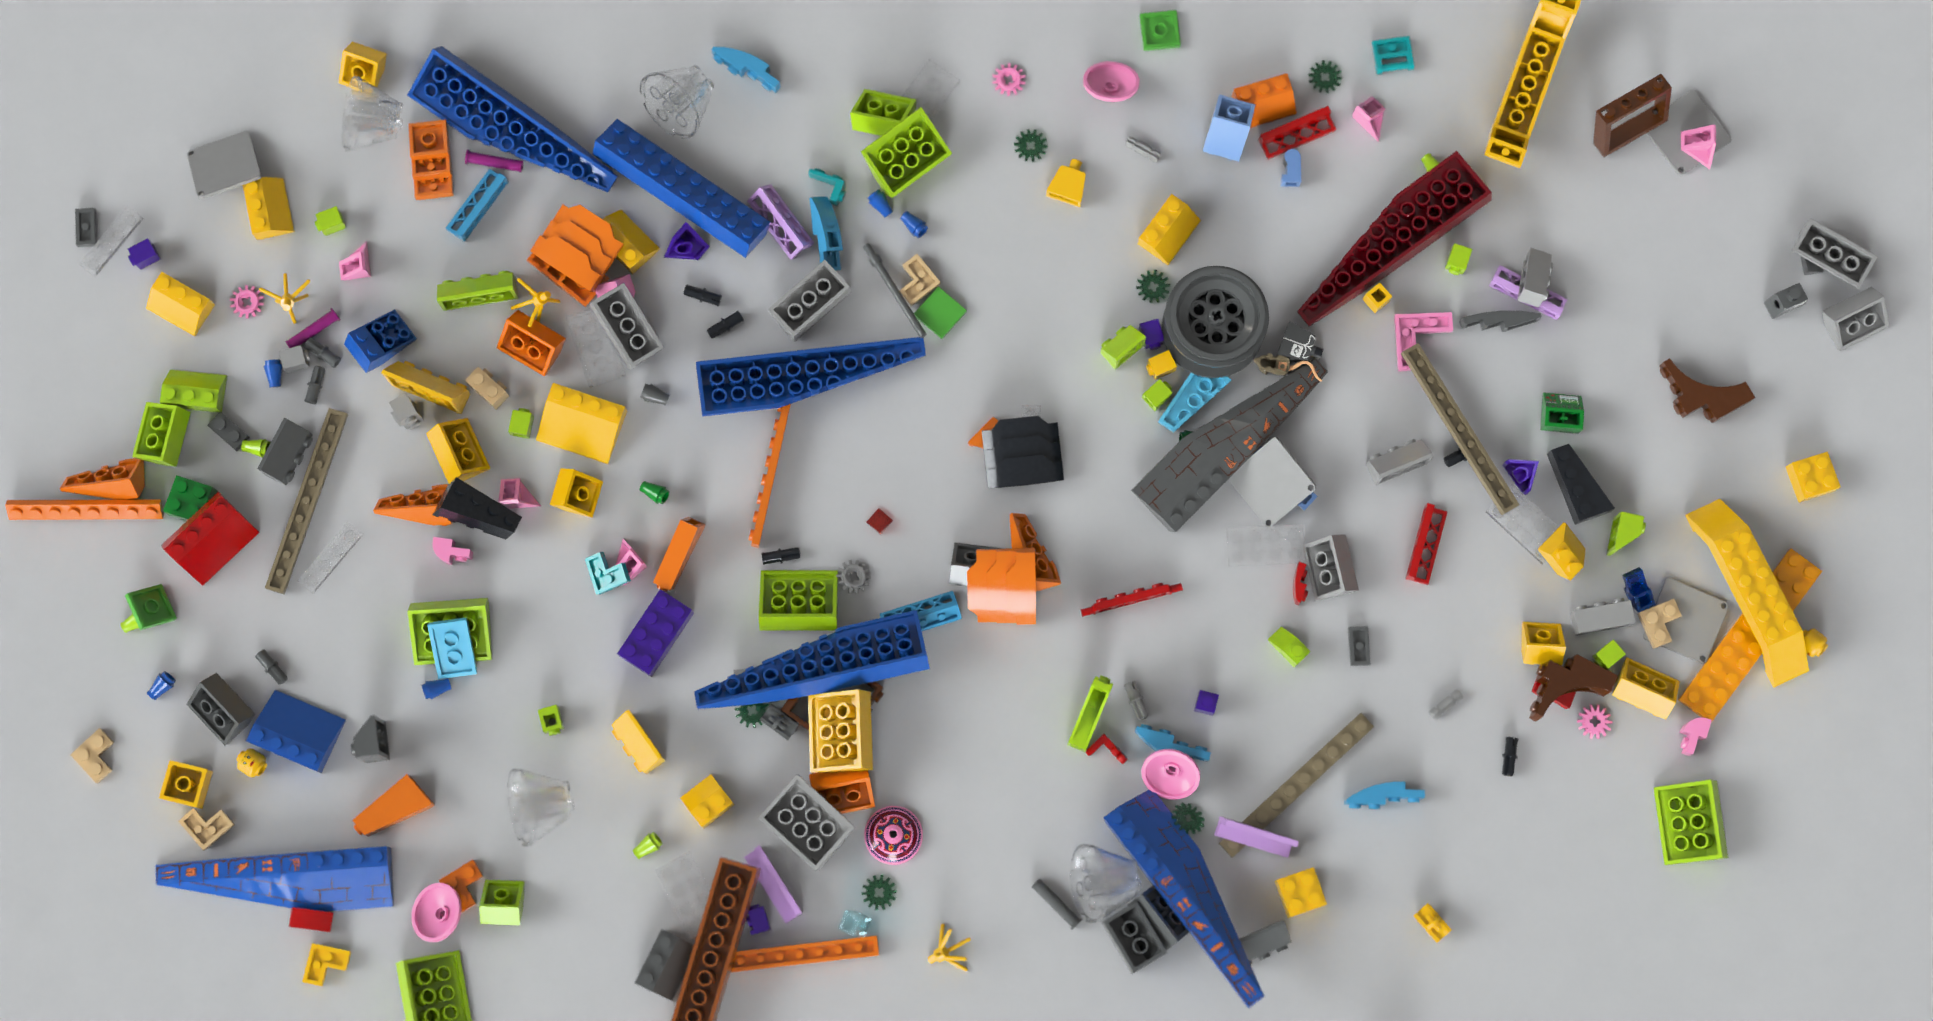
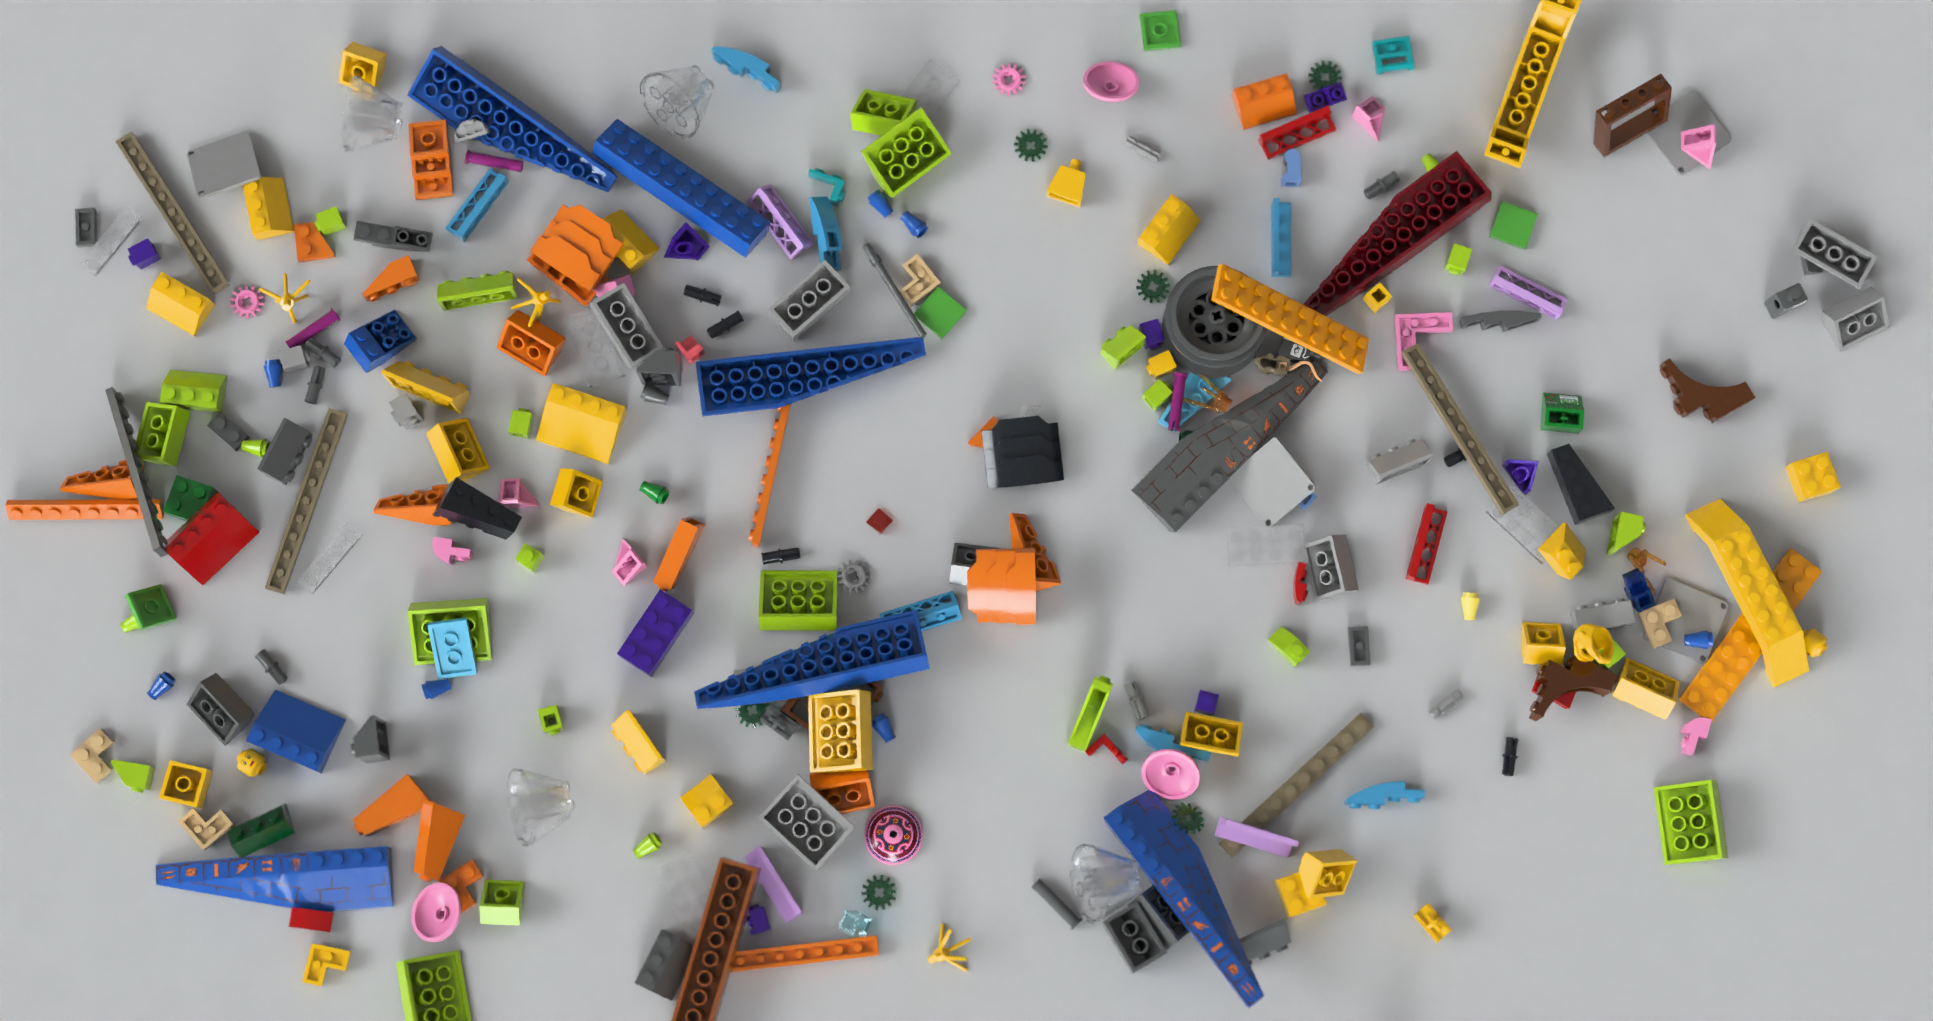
(134, 775): none -> lime slope
(137, 474): none -> dark grey plate
(172, 213): none -> dark tan plate
(261, 831): none -> dark green slope
(310, 243): none -> orange wing
(356, 265): bright pink slope -> none
(392, 278): none -> orange slope
(393, 238): none -> dark grey slope
(435, 839): none -> orange slope
(470, 129): none -> light grey tile
(487, 388): tan brick -> none
(529, 557): none -> lime brick
(602, 576): plate -> none
(661, 368): none -> dark grey slope
(690, 349): none -> coral panel
(883, 727): none -> blue cone
(1139, 595): red plate -> none
(1177, 400): none -> magenta pin
(1211, 733): none -> yellow slope
(1221, 399): none -> clear orange plant
(1229, 128): light blue slope -> none
(1280, 238): none -> dark azure fence
(1290, 318): none -> light orange plate
(1325, 97): none -> dark purple slope
(1326, 872): none -> yellow slope
(1381, 185): none -> dark grey axle
(1470, 605): none -> light yellow cone
(1513, 225): none -> bright green tile
(1535, 277): light grey brick -> none
(1589, 640): none -> yellow helmet
(1589, 726): bright pink gear -> none
(1639, 559): none -> clear orange plant
(1700, 639): none -> blue cone

